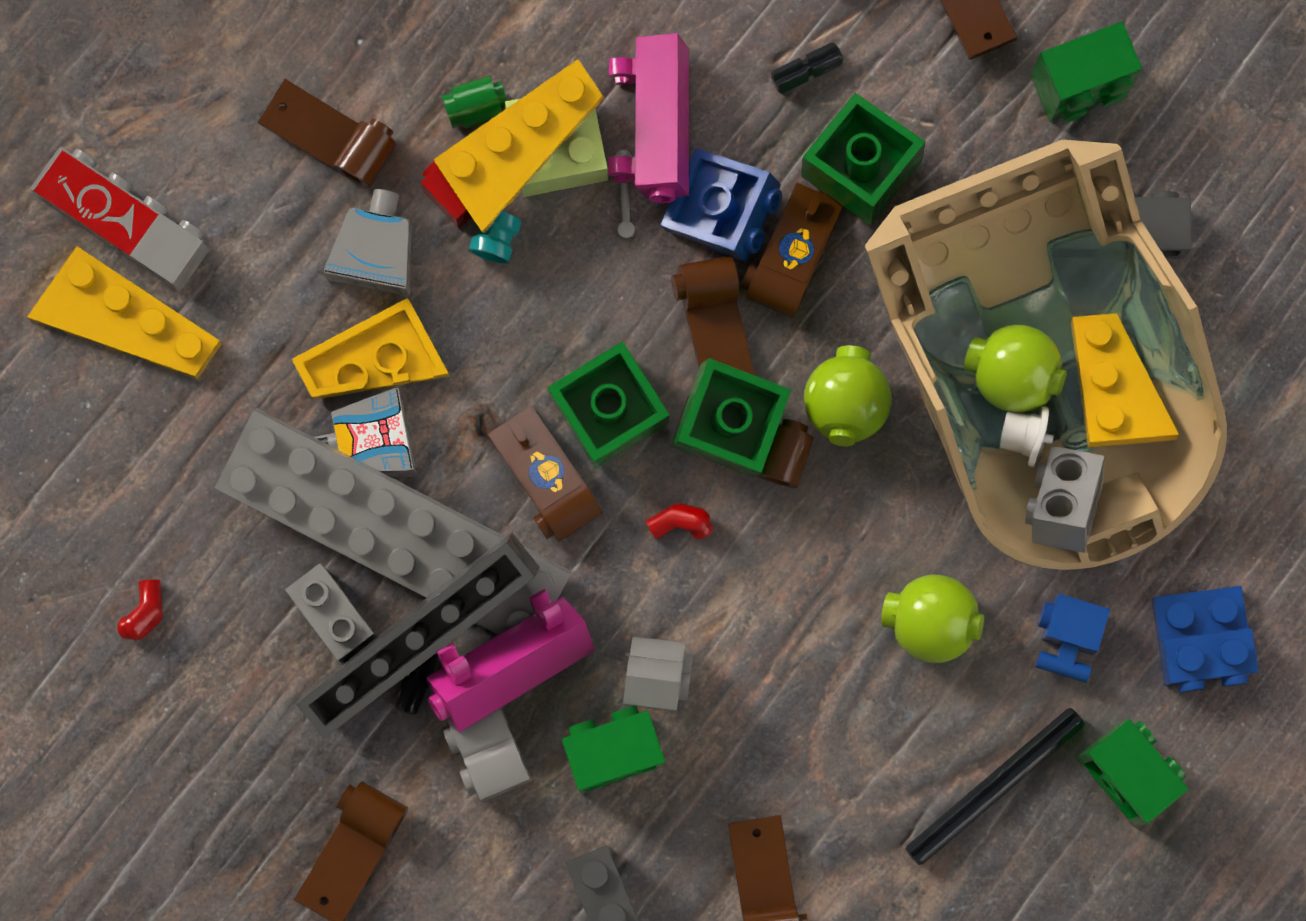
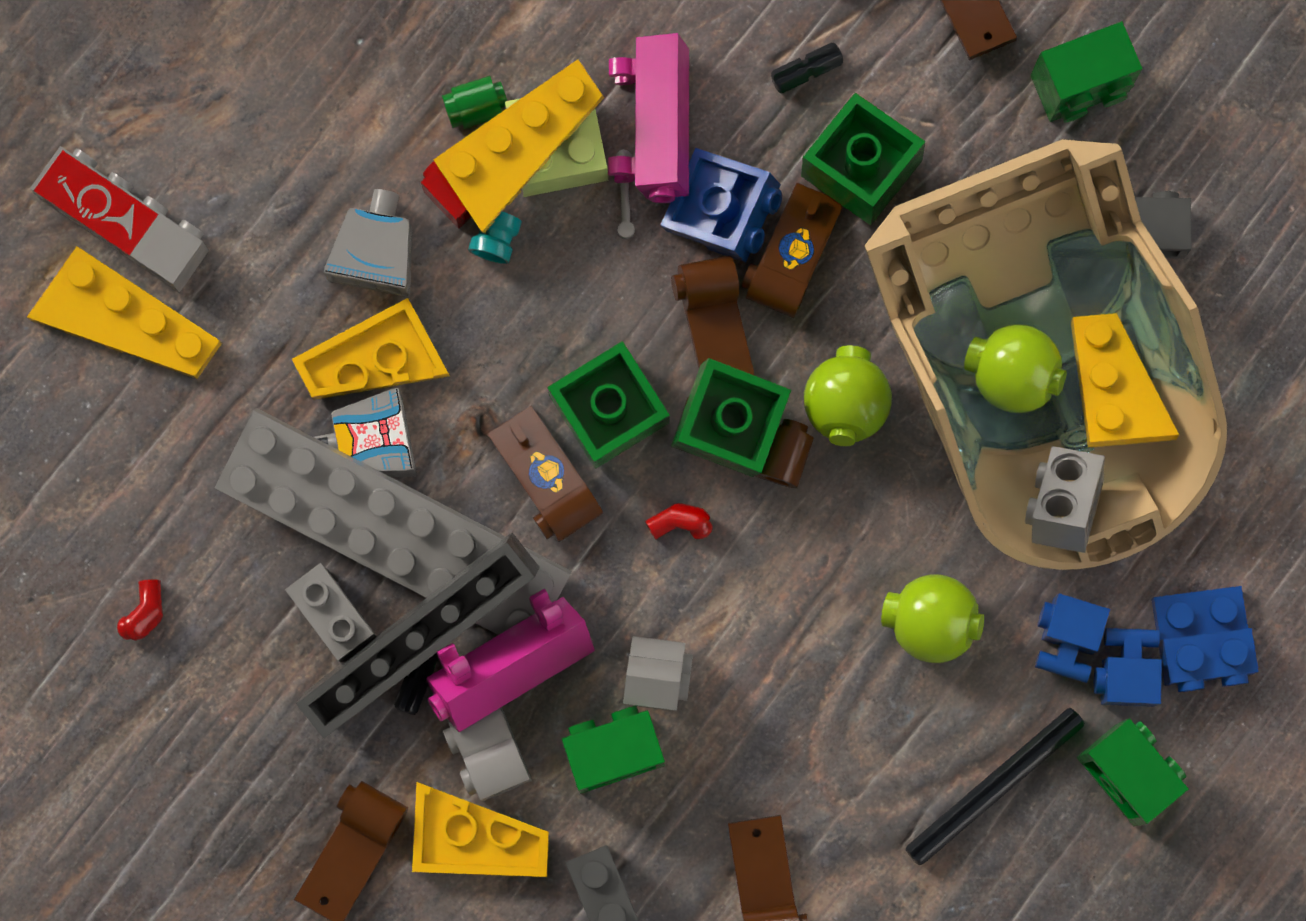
(328, 135): reddish brown door -> none
(471, 839): none -> yellow wing
(1026, 434): white piece -> none
(1129, 678): none -> blue brick

